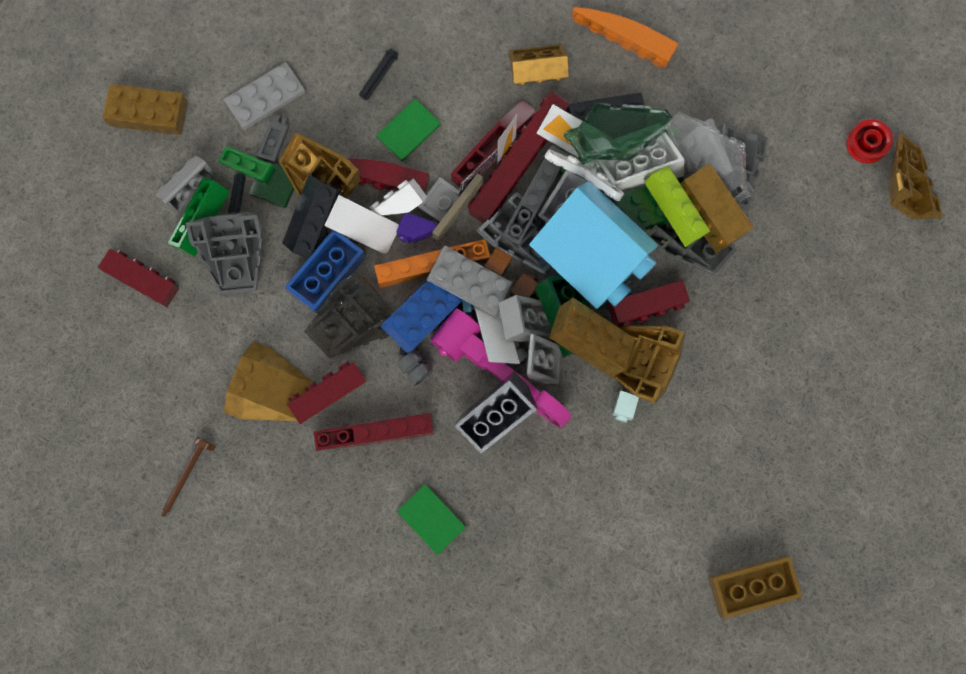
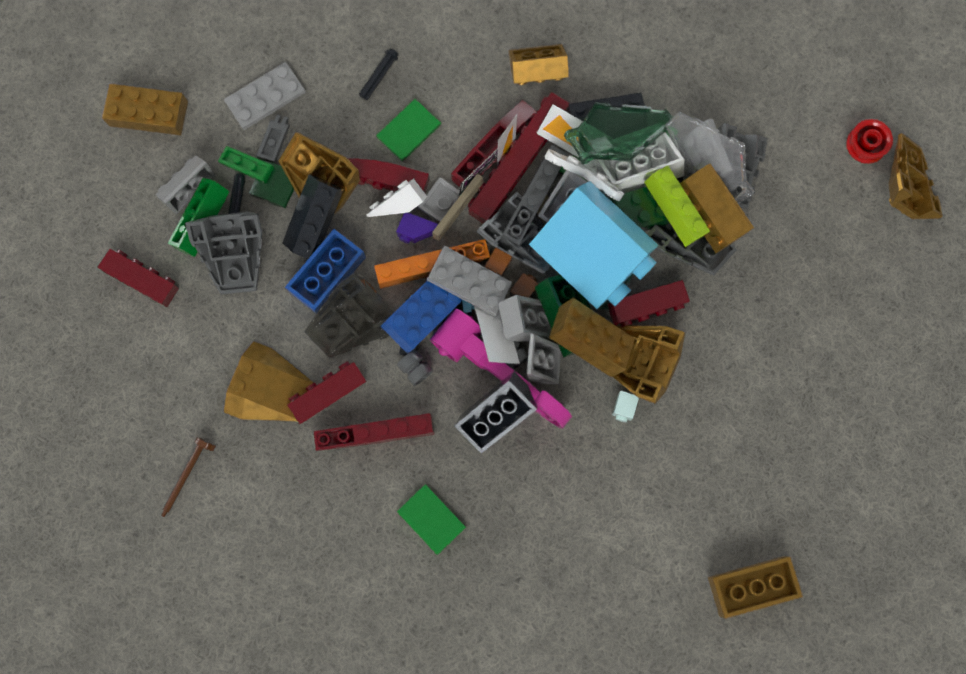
(362, 225): white sticker -> none
(629, 34): orange slope -> none

